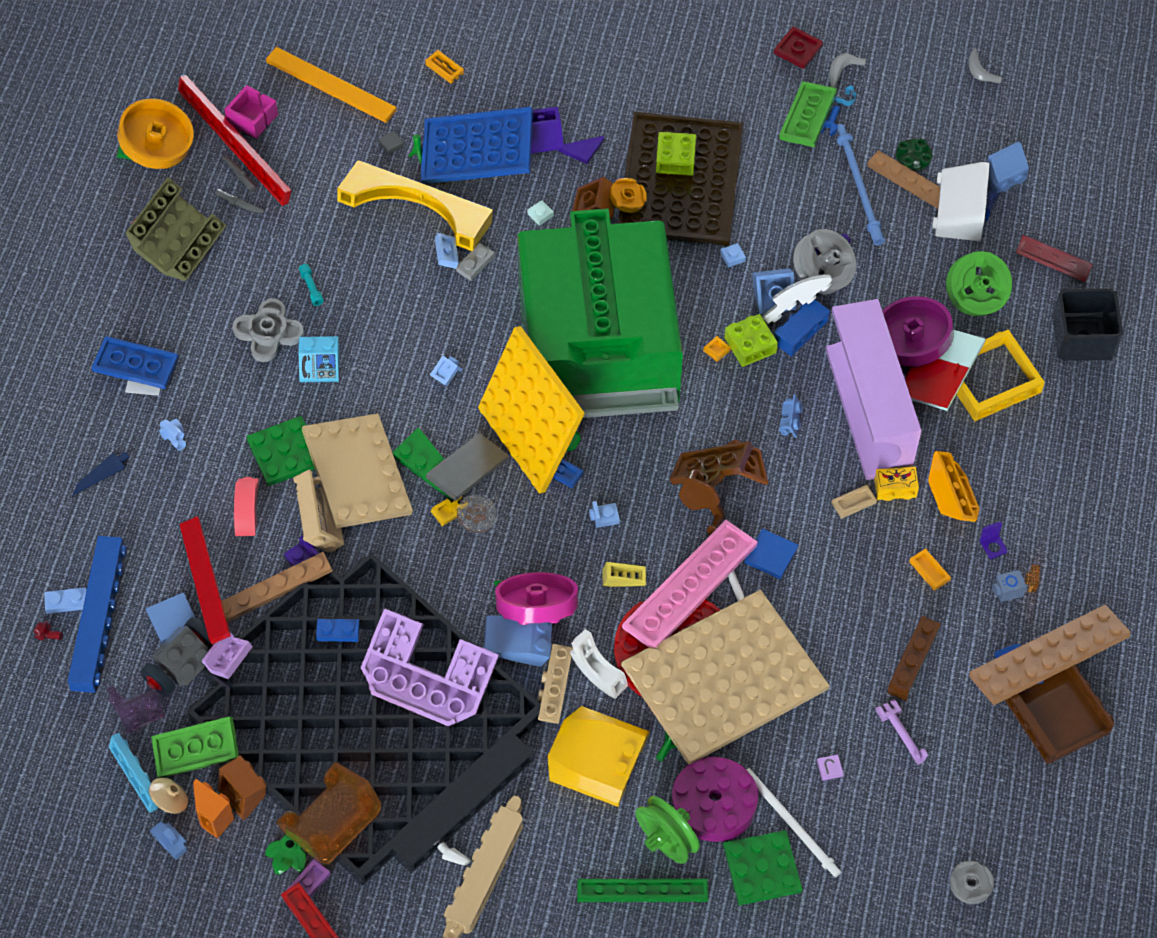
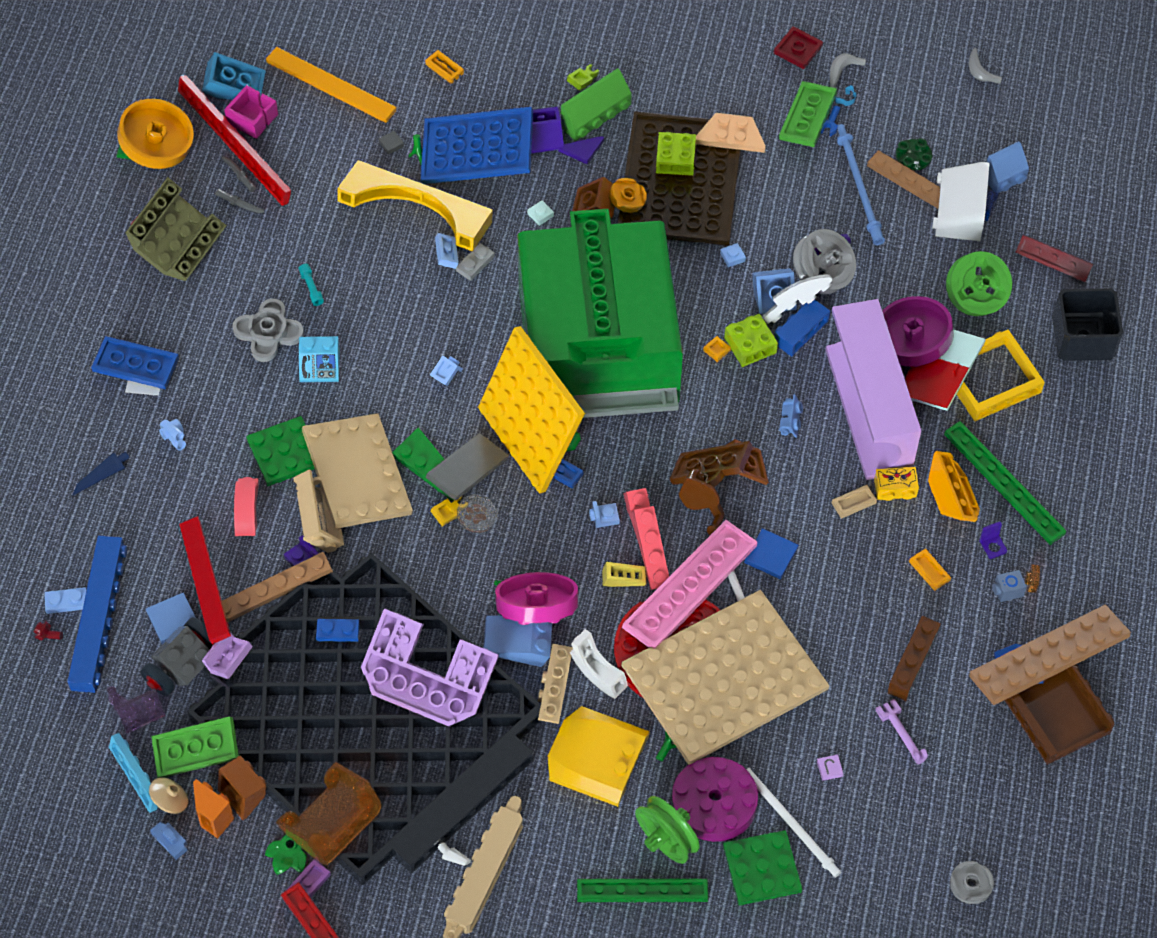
(228, 76): none -> dark azure slope
(582, 78): none -> lime plate
(595, 105): none -> bright green slope
(648, 536): none -> coral arch
(732, 133): none -> light nougat wing
(1005, 483): none -> green plate

